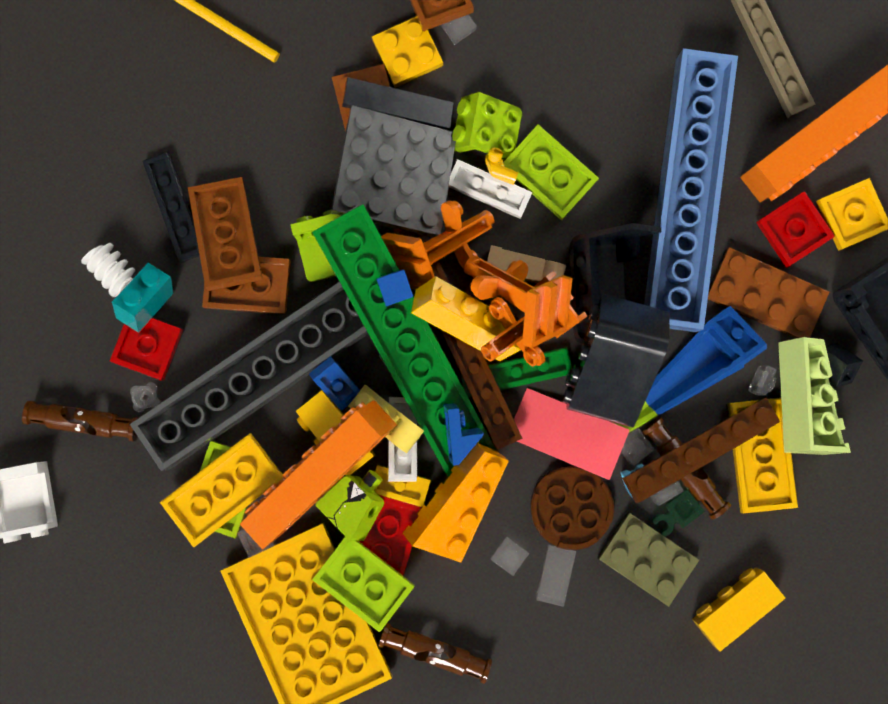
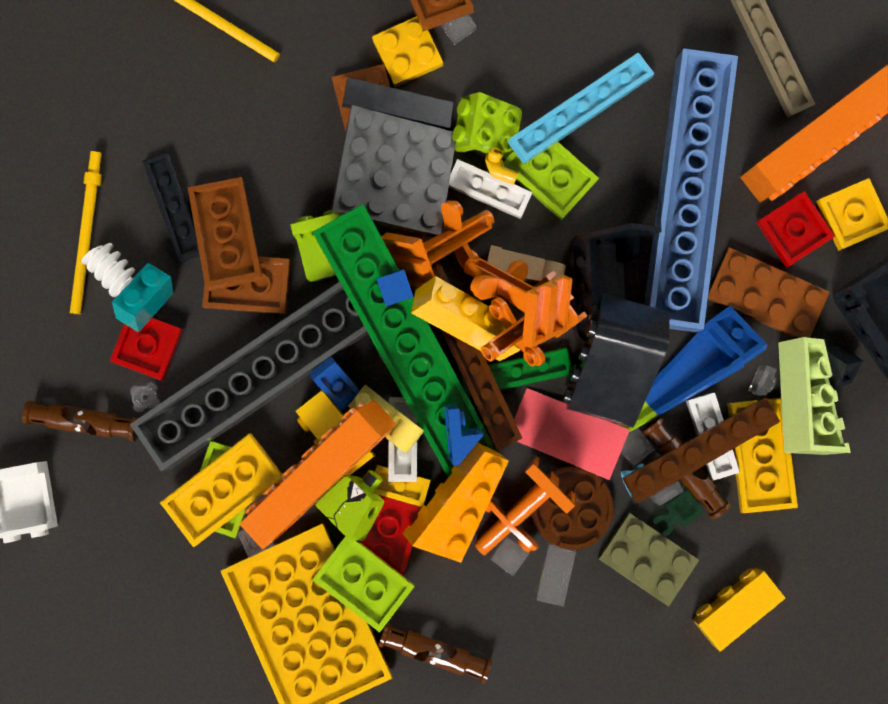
(92, 180): none -> yellow bar
(509, 521): none -> orange piece
(580, 108): none -> medium azure plate
(704, 415): none -> white plate

